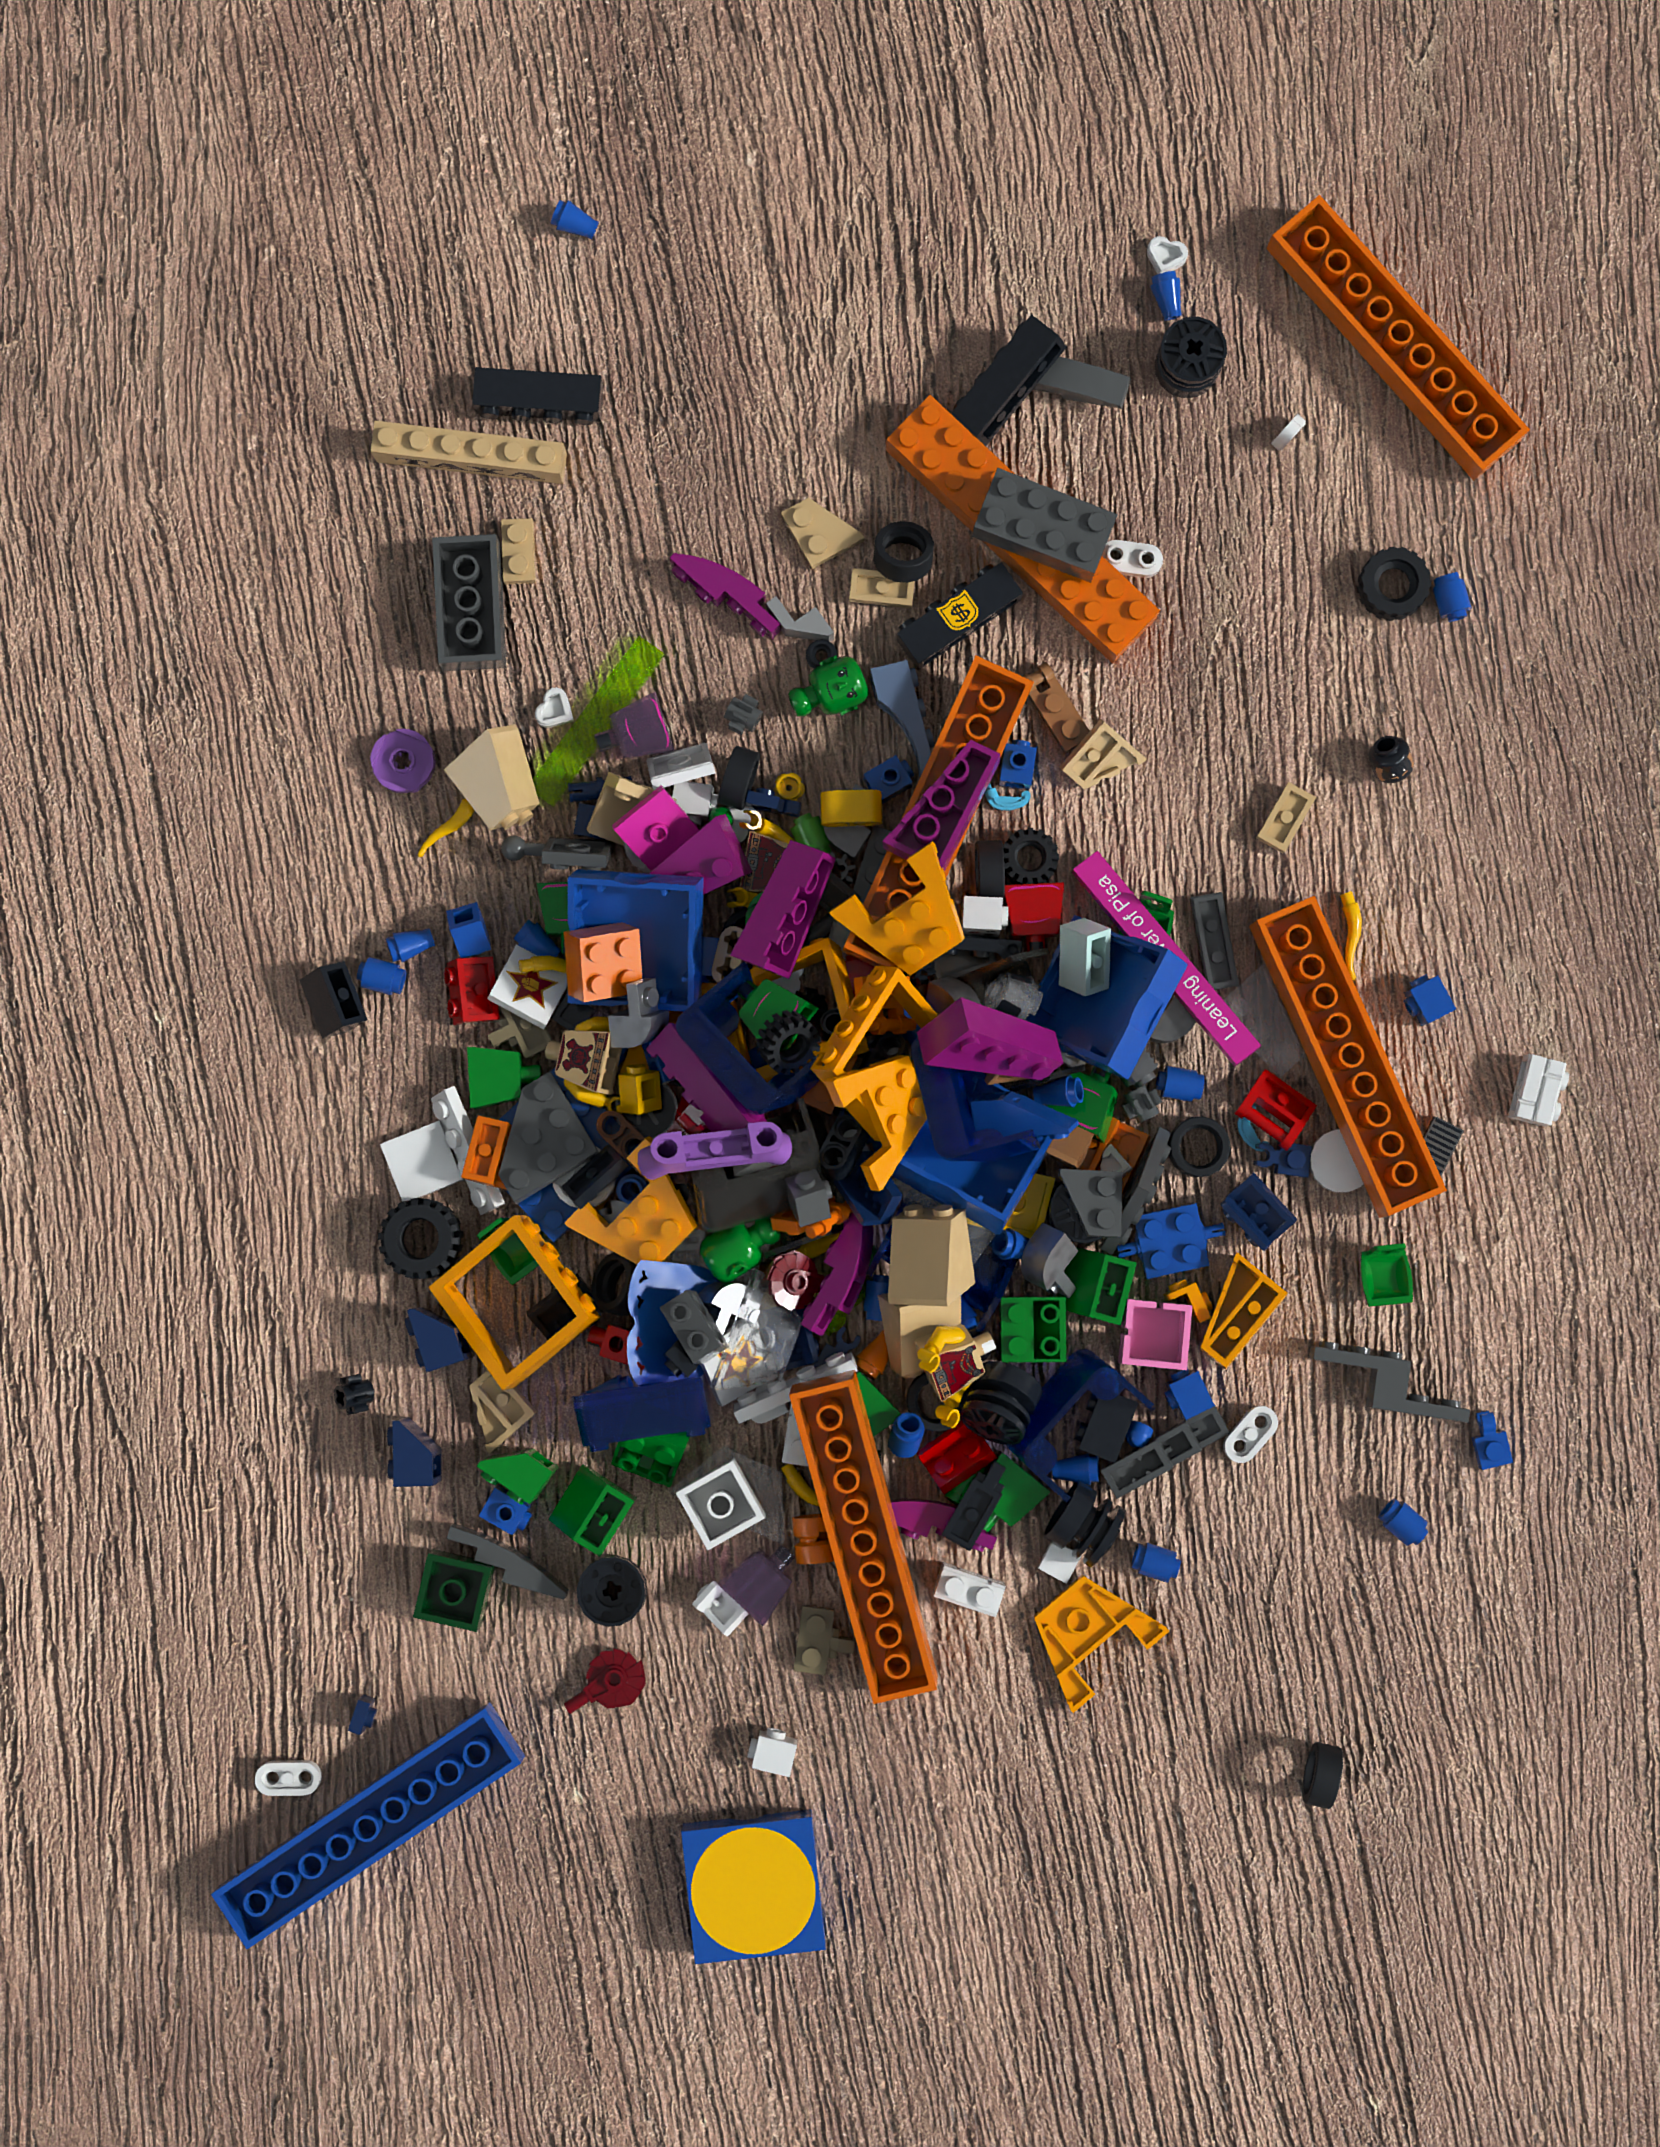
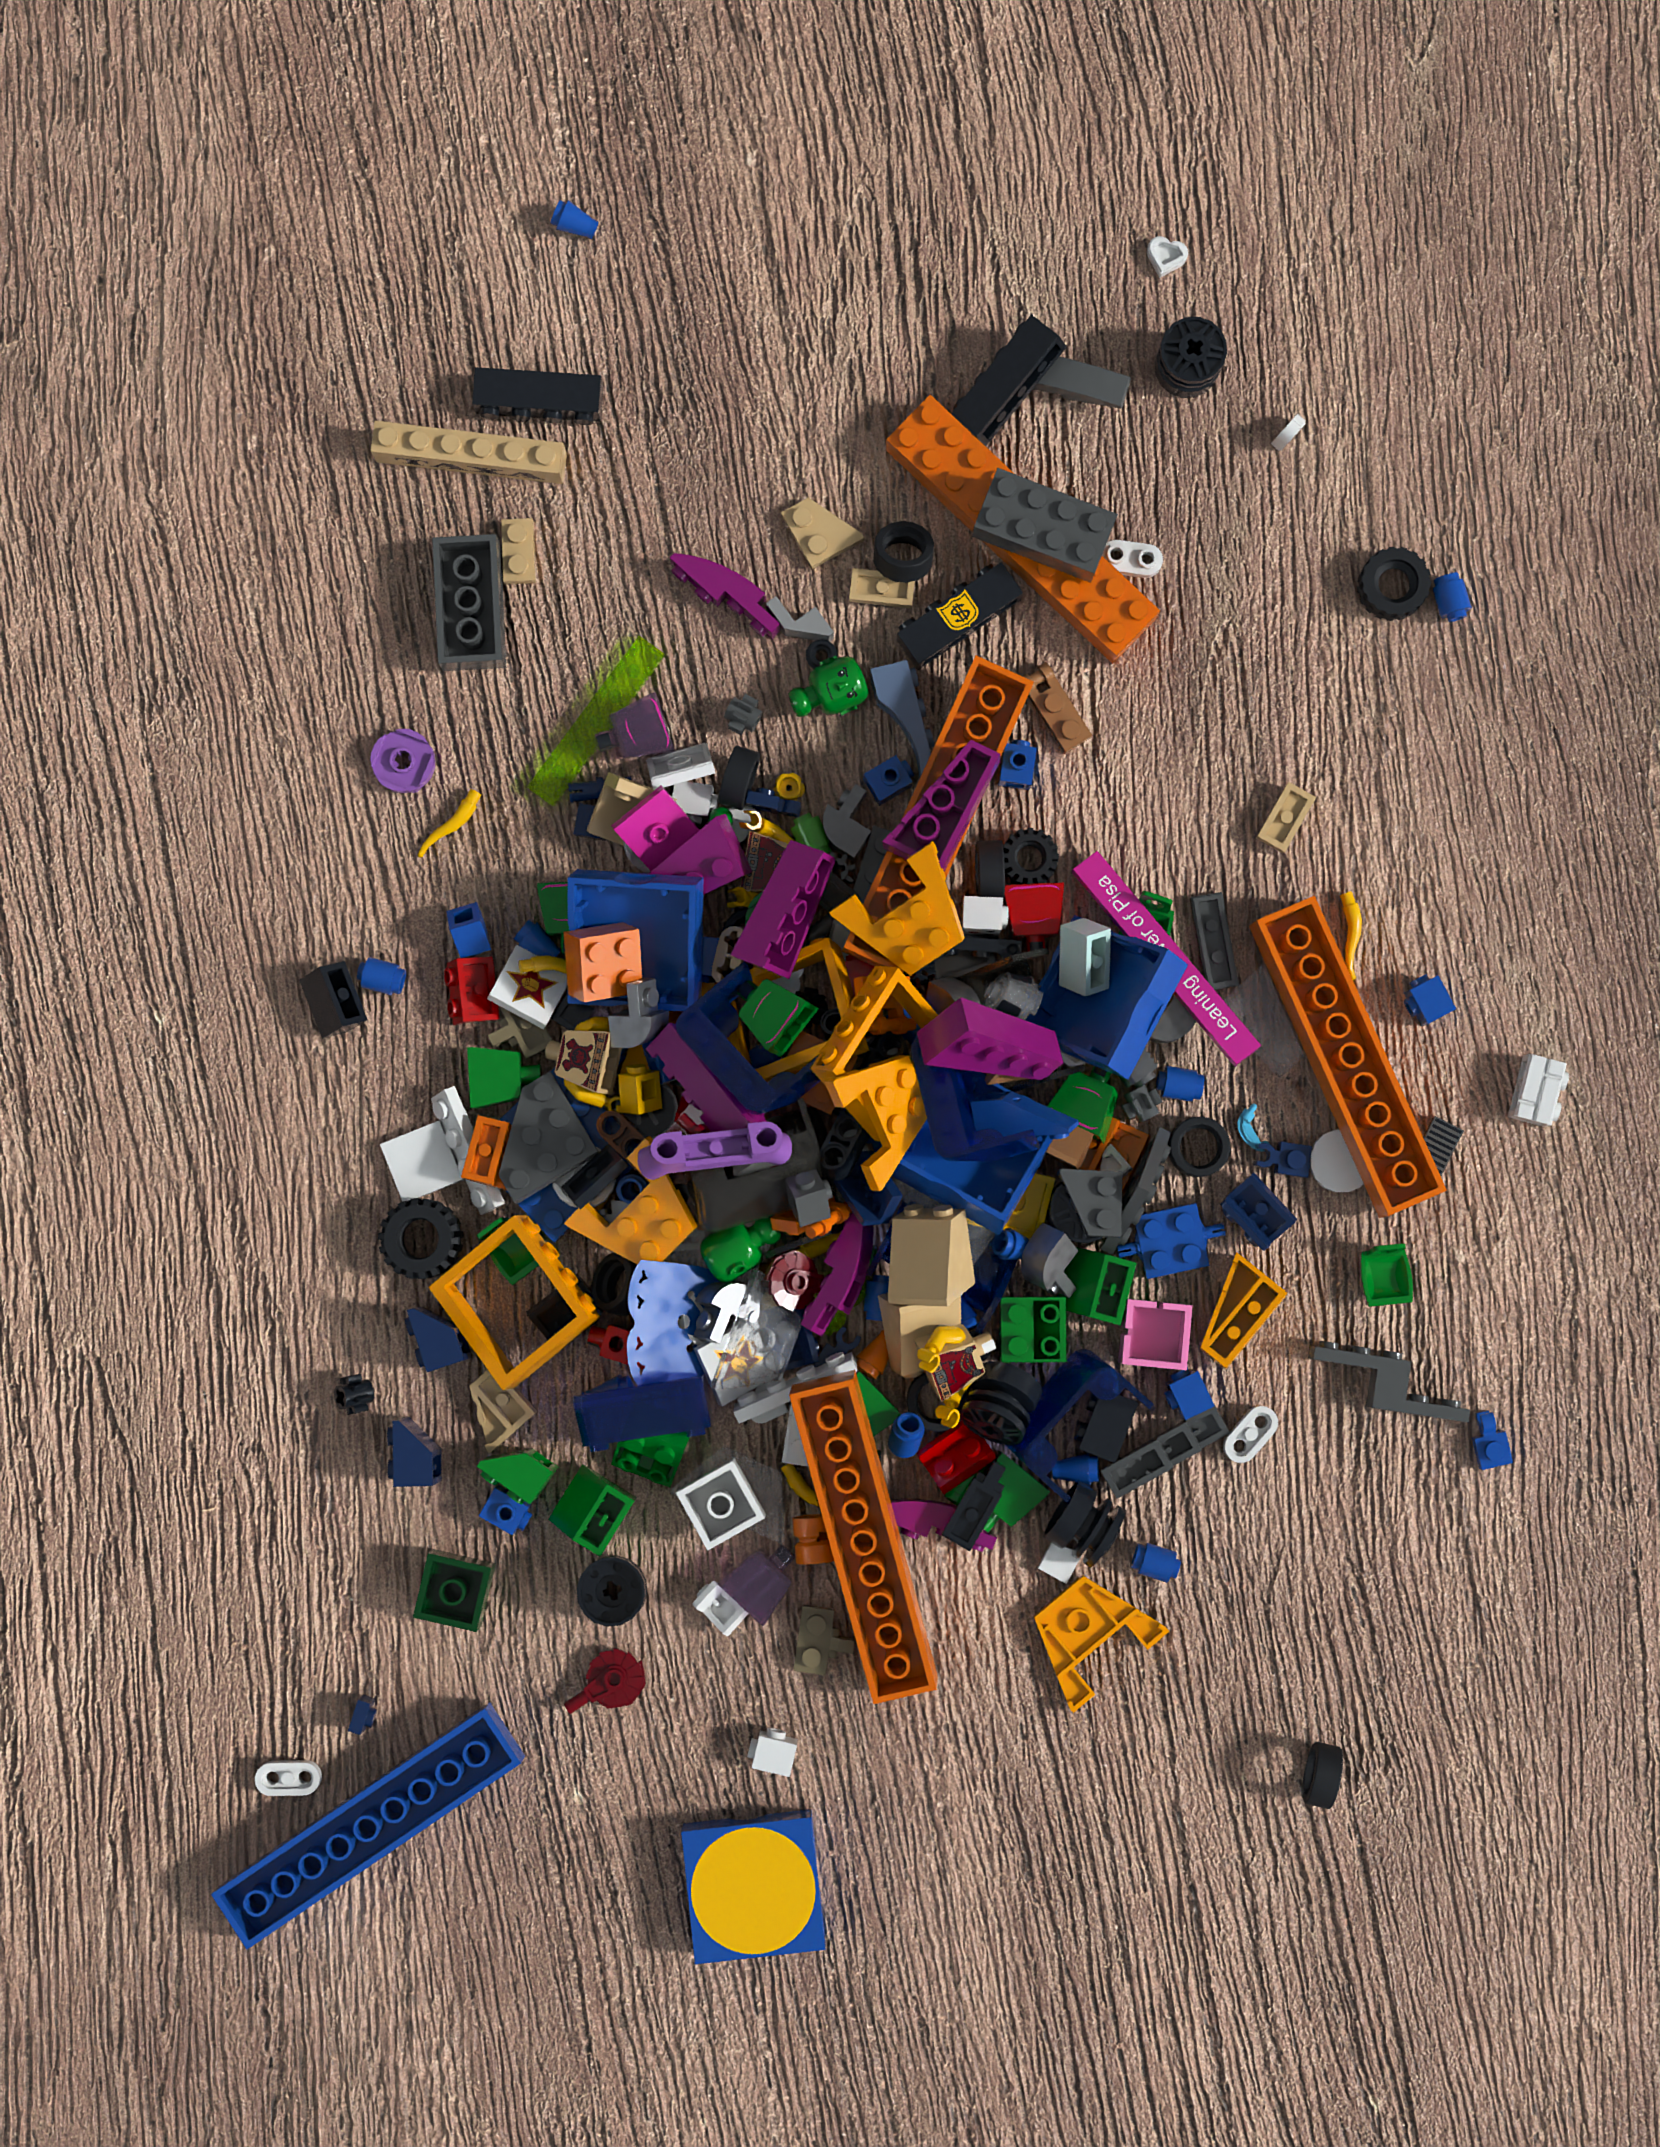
(409, 944): blue cone -> none
(496, 778): tan slope -> none
(519, 1568): dark grey slope -> none
(554, 710): white tile -> none
(561, 852): dark grey plate -> none
(679, 1361): black bracket -> none
(694, 1327): dark grey brick -> none
(777, 1032): black tyre -> none
(851, 808): yellow beam -> none
(969, 1589): white brick -> none
(1006, 803): medium azure piece -> none
(1061, 1092): blue cone -> none
(1100, 756): tan wing -> none
(1138, 1434): blue hinge -> none
(1167, 293): blue cone -> none
(1191, 1292): light orange bracket -> none
(1282, 1103): red plate -> none
(1391, 759): black head -> none
(1396, 337): orange brick -> none
(1403, 1522): blue brick -> none

